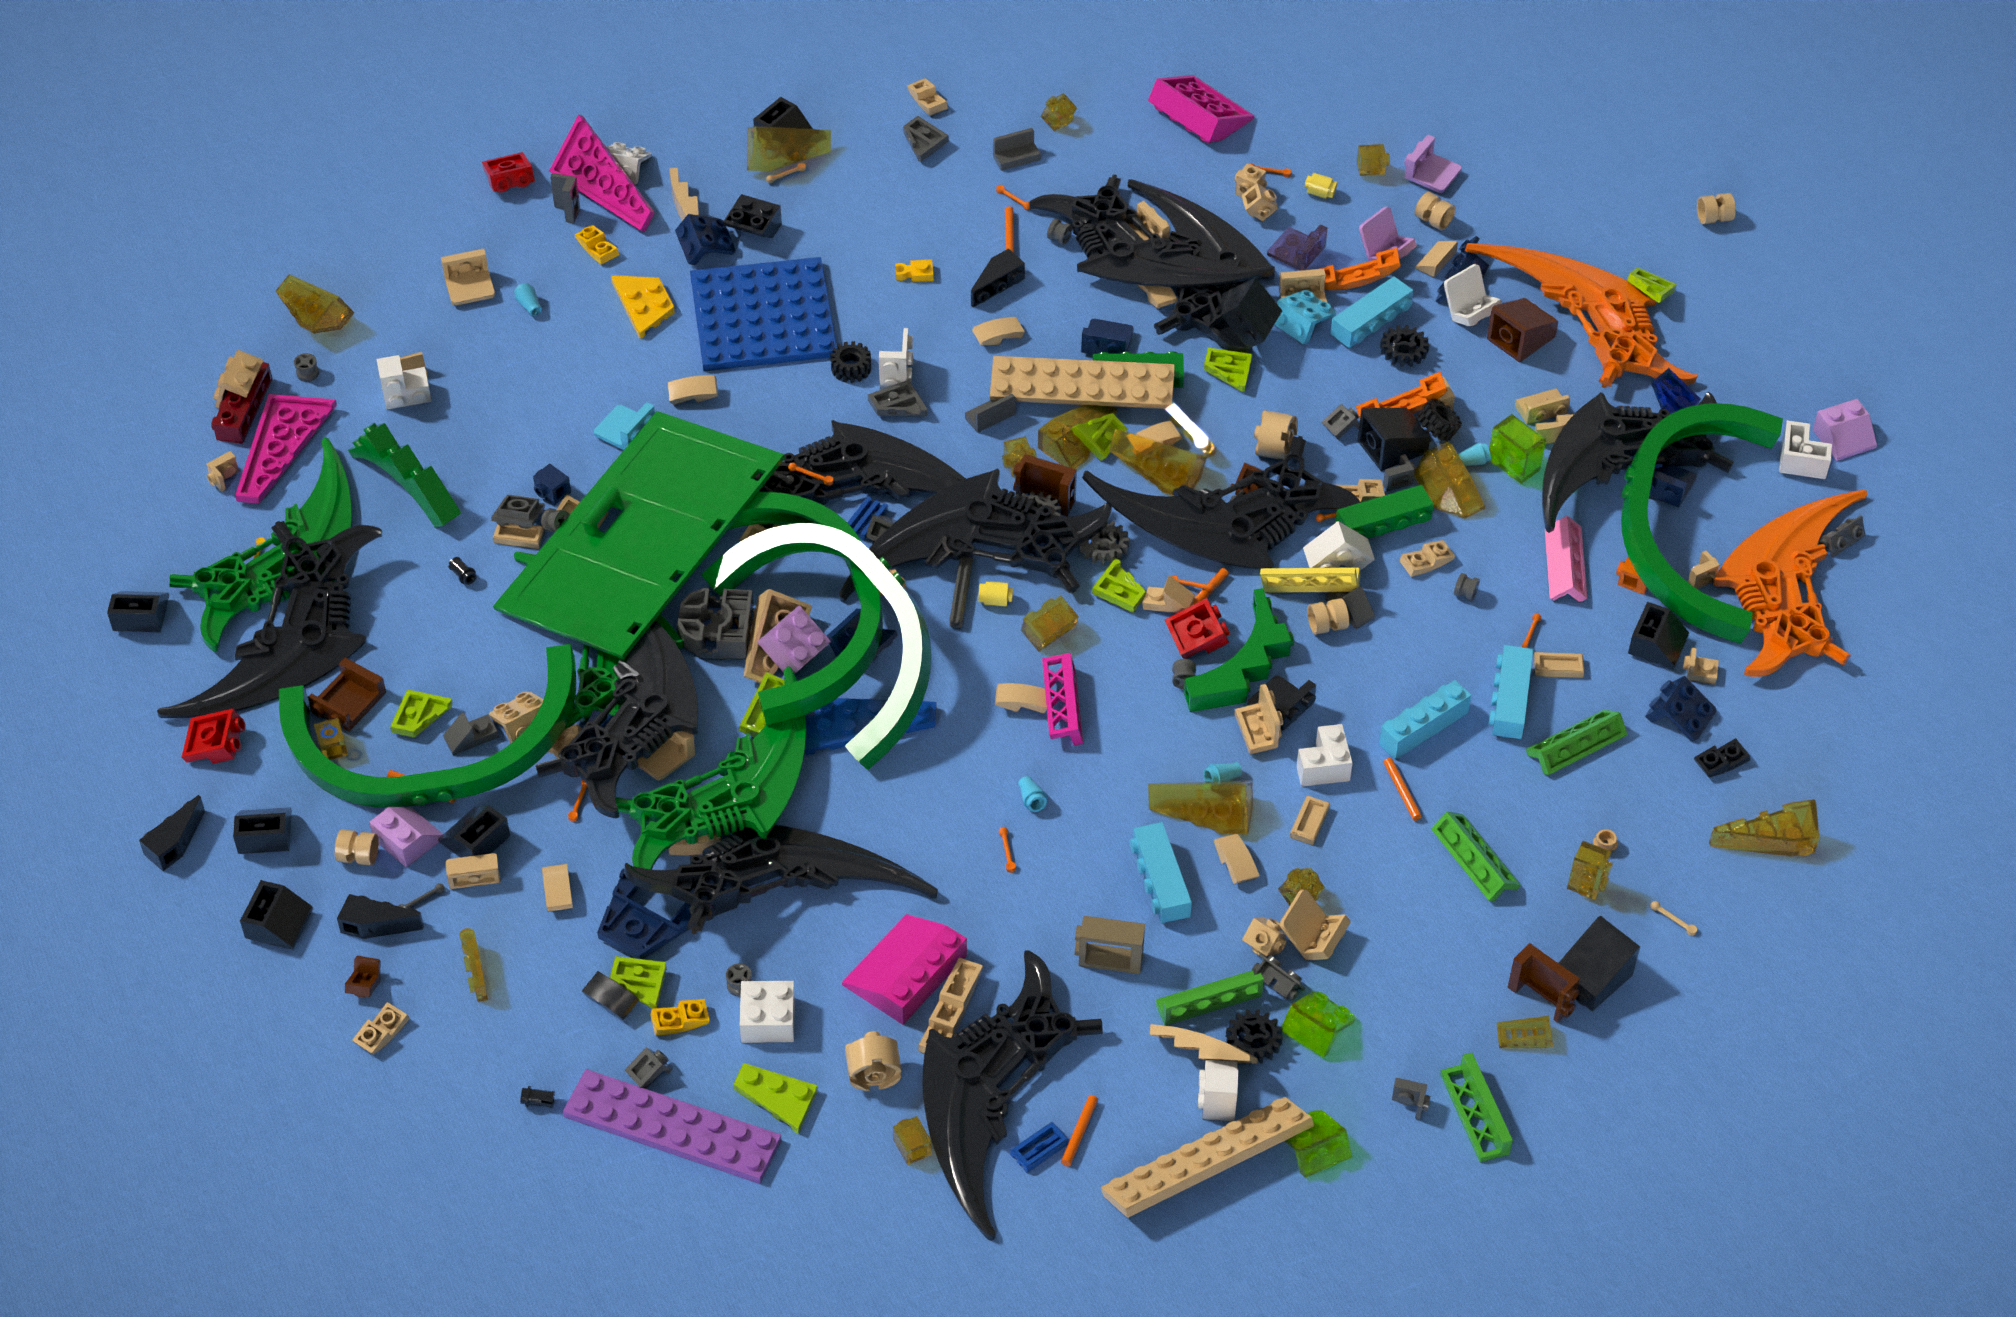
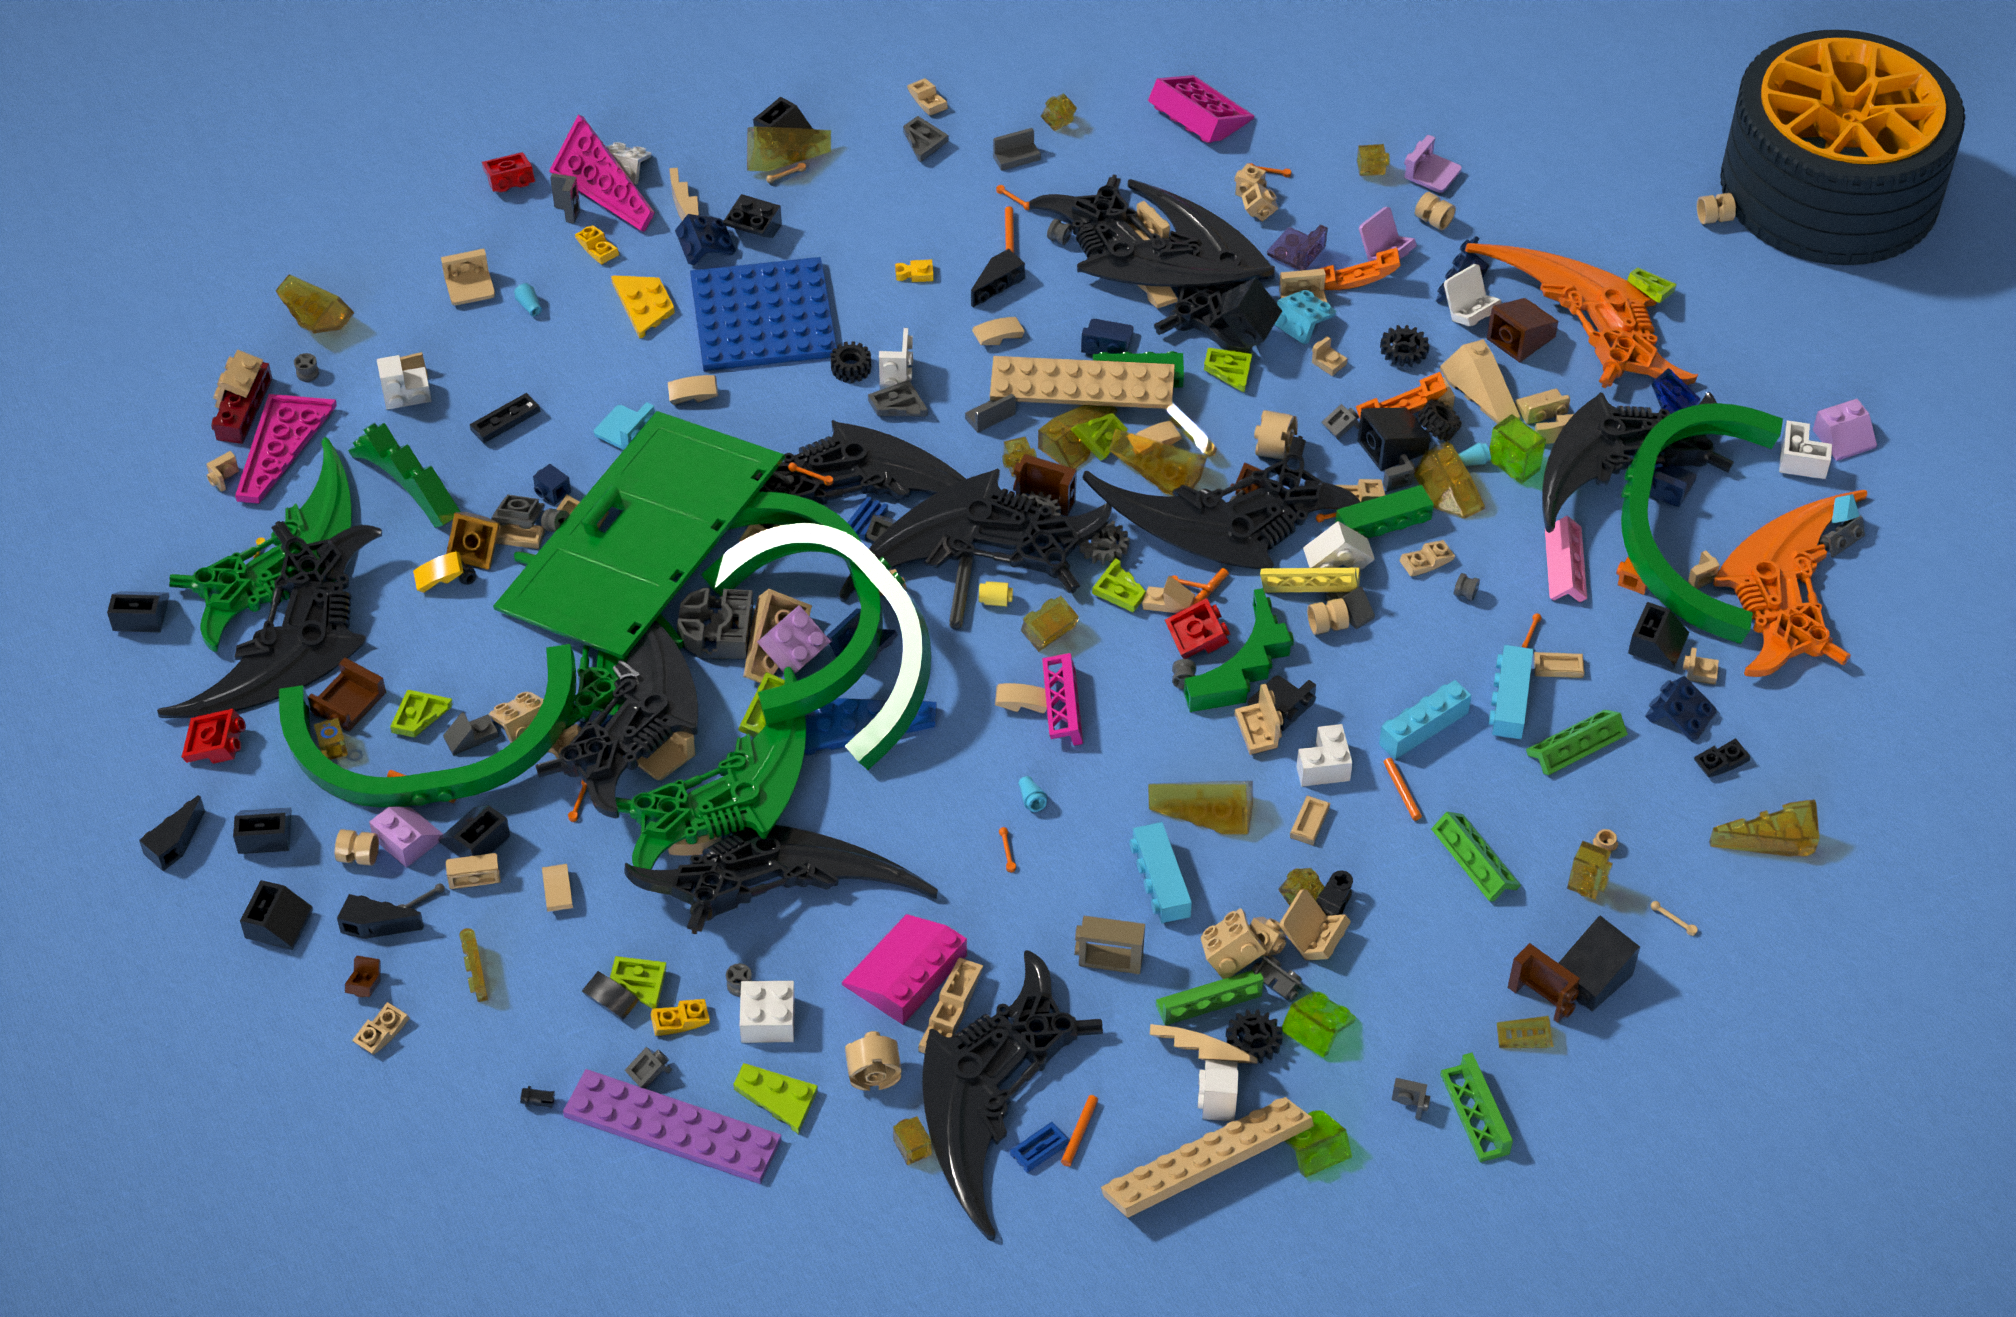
(438, 570): none -> yellow slope
(473, 538): none -> pearl gold slope
(504, 418): none -> black plate
(635, 927): dark blue wing -> none
(1222, 772): medium azure cone -> none
(1231, 944): none -> tan bracket
(1237, 858): tan slope -> none
(1320, 185): light yellow brick -> none
(1327, 358): none -> tan bracket
(1336, 893): none -> black piece
(1371, 312): medium azure brick -> none
(1437, 257): tan slope -> none
(1479, 377): none -> tan wedge
(1844, 509): none -> medium azure slope
(1852, 94): none -> black wheel

